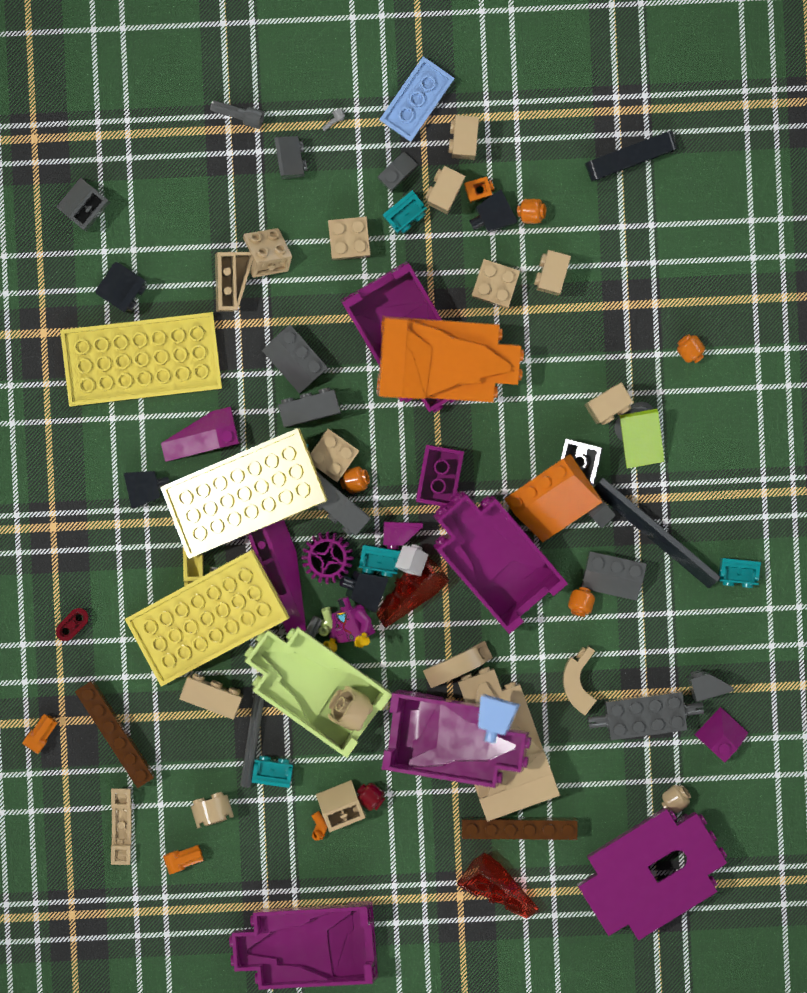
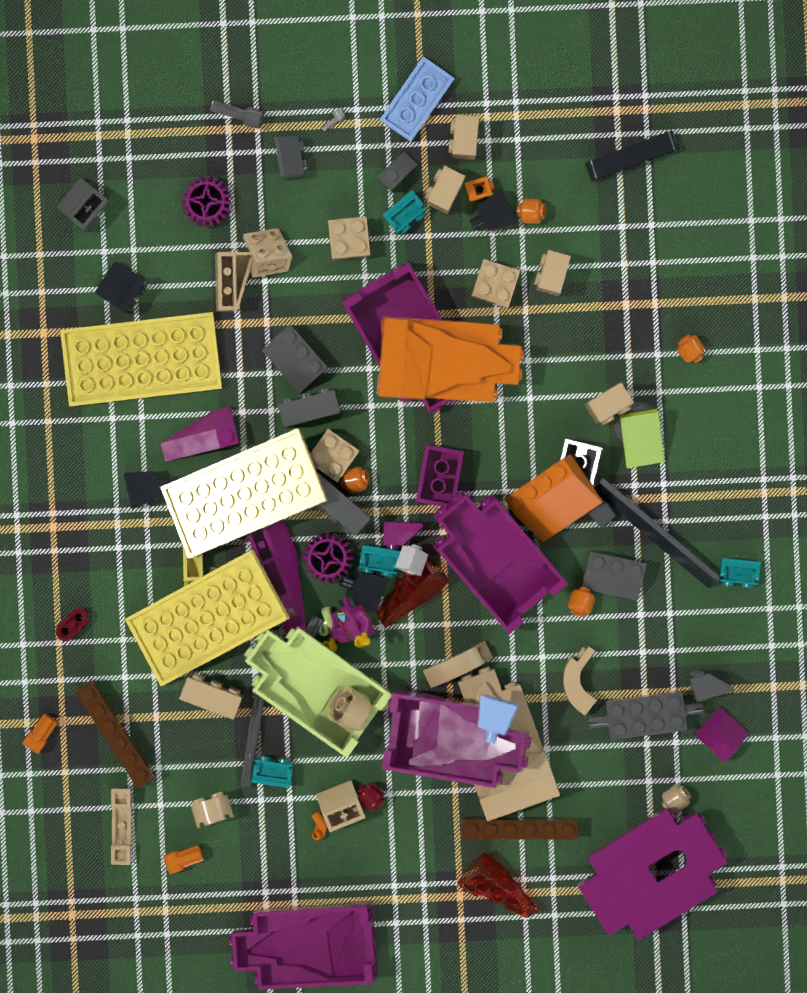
(215, 202): none -> magenta gear

